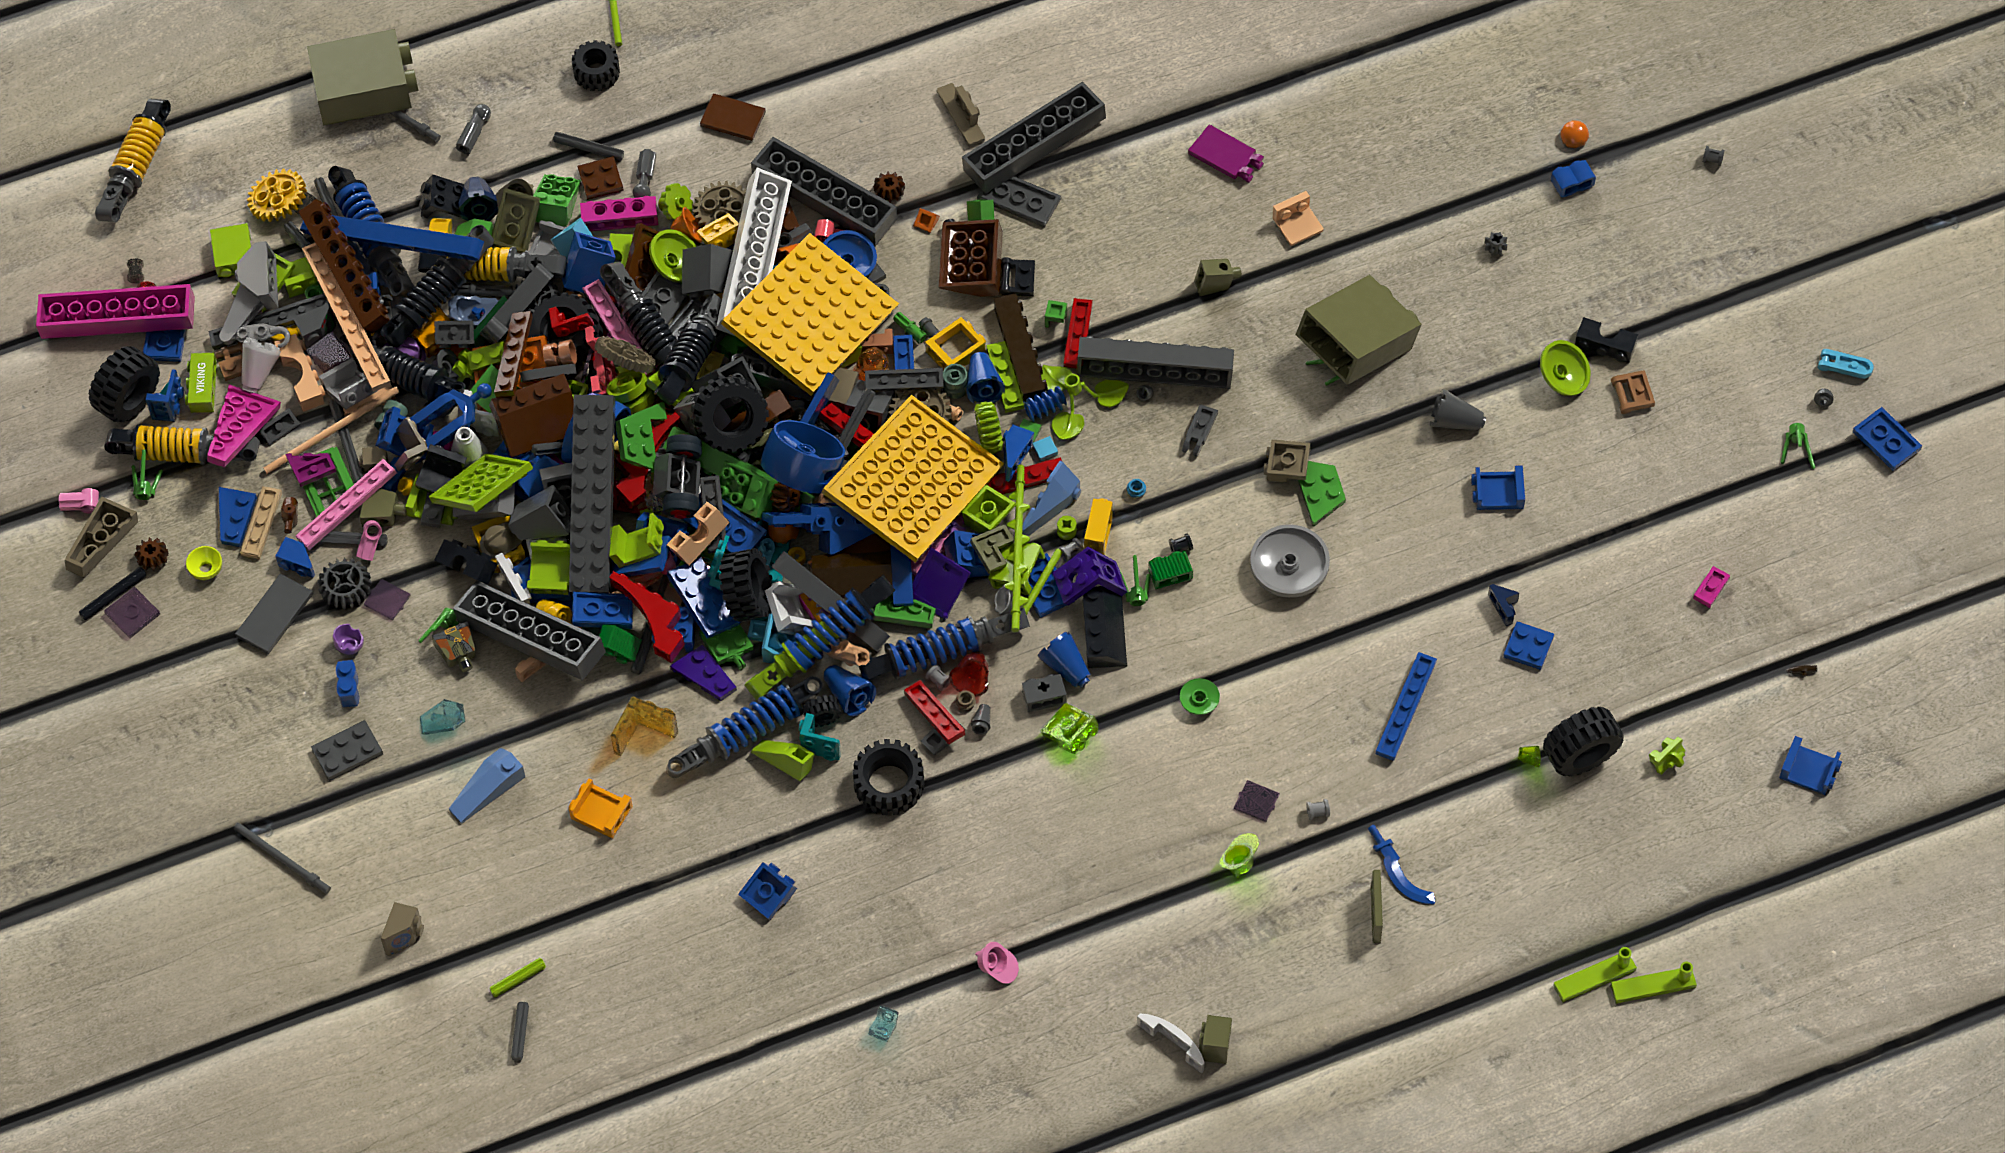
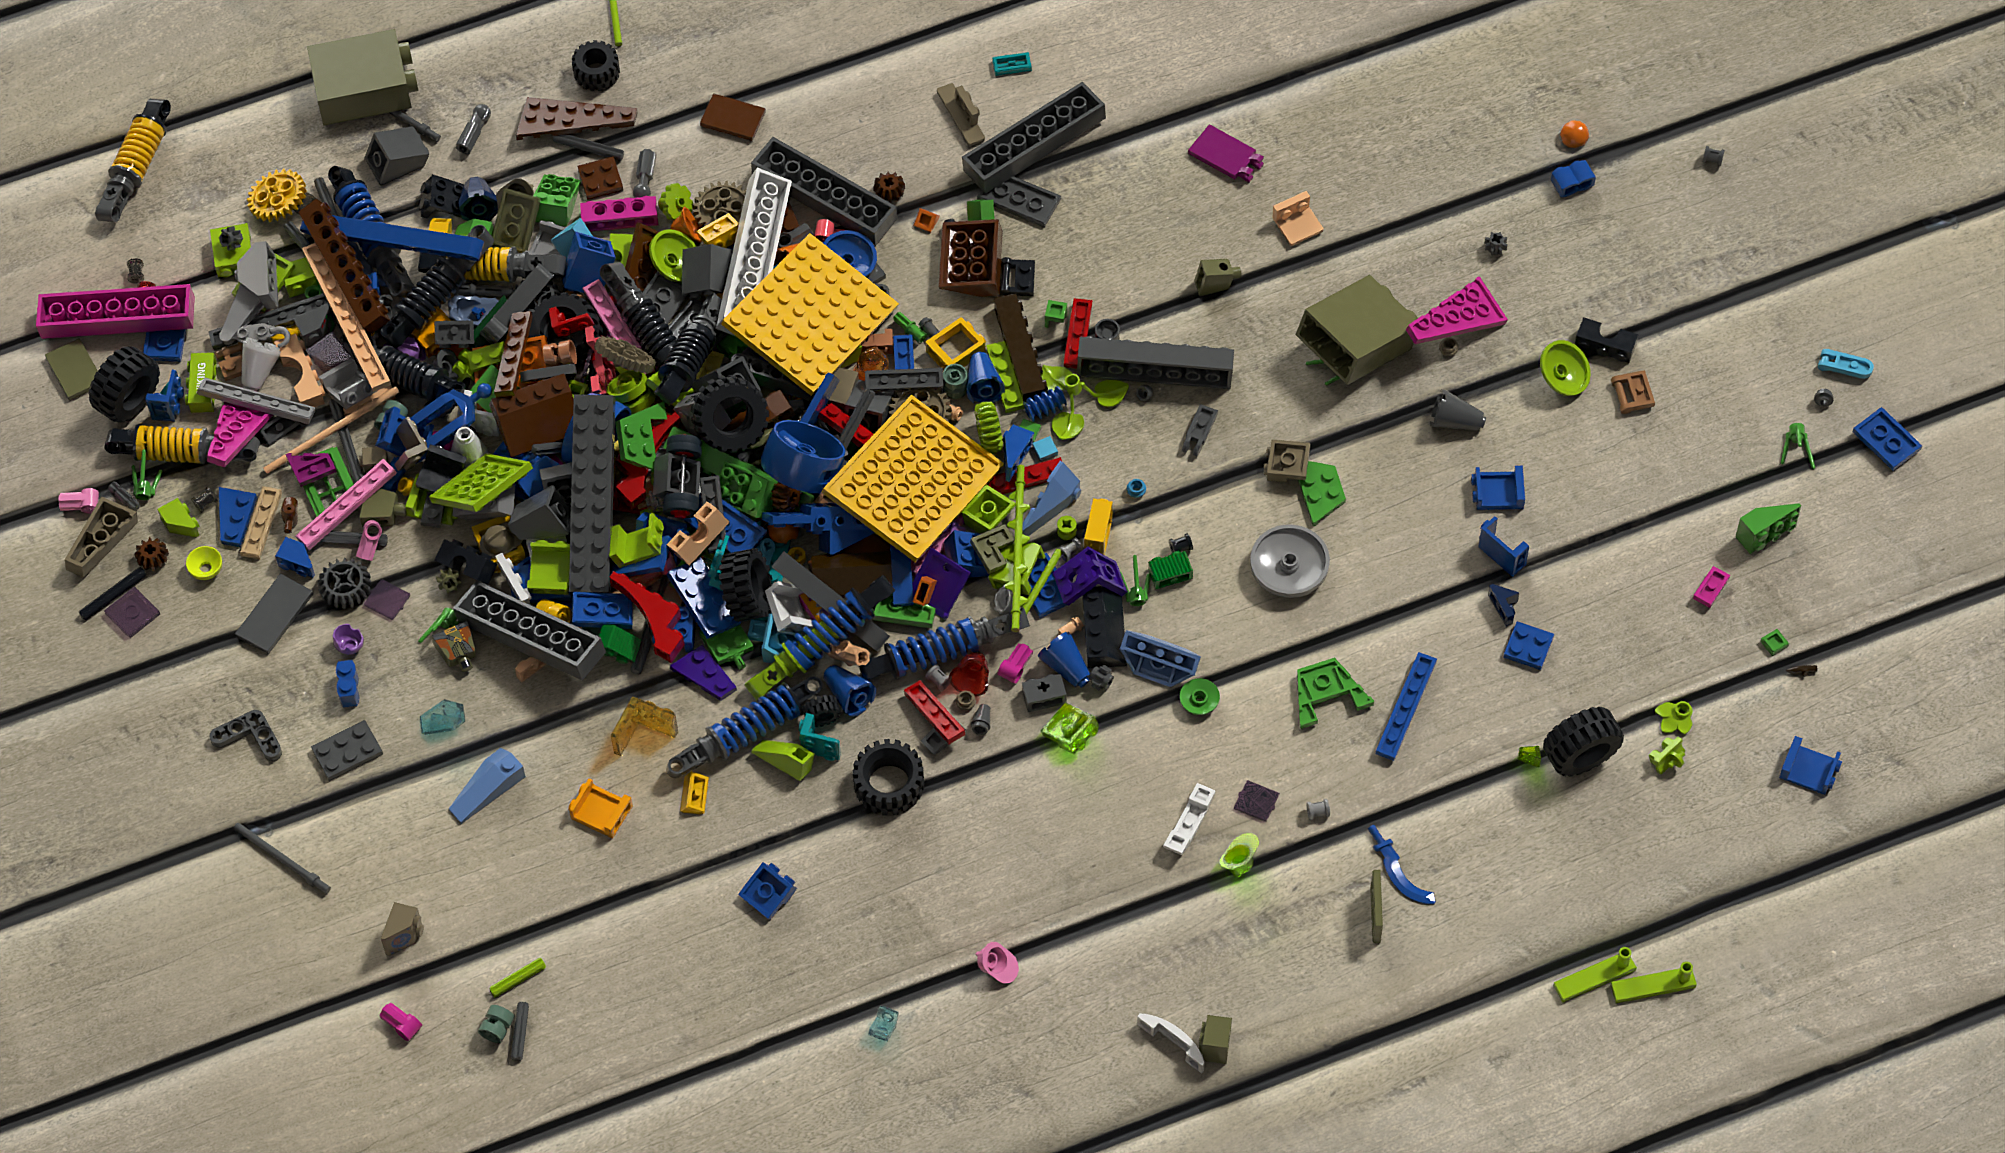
(72, 368): none -> olive tile
(123, 496): none -> dark grey axle
(177, 518): none -> lime slope
(204, 499): none -> clear smoke bush
(231, 238): none -> dark grey gear
(249, 727): none -> dark grey beam
(256, 400): none -> light grey tile
(395, 154): none -> dark grey slope
(404, 1024): none -> dark pink piece
(444, 577): none -> olive gear
(495, 1026): none -> sand green wheel
(570, 117): none -> wing
(694, 793): none -> yellow slope
(924, 580): none -> orange piece
(1012, 66): none -> teal tile
(1012, 668): none -> dark pink piece
(1071, 627): none -> light nougat pin
(1101, 677): none -> dark grey gear
(1107, 329): none -> dark grey wheel
(1158, 659): none -> medium blue wedge
(1190, 820): none -> white slope
(1325, 682): none -> bright green wing
(1448, 342): none -> dark tan plate
(1459, 314): none -> dark pink wing
(1510, 560): none -> blue panel
(1673, 719): none -> lime plate
(1766, 524): none -> bright green slope
(1774, 642): none -> bright green tile

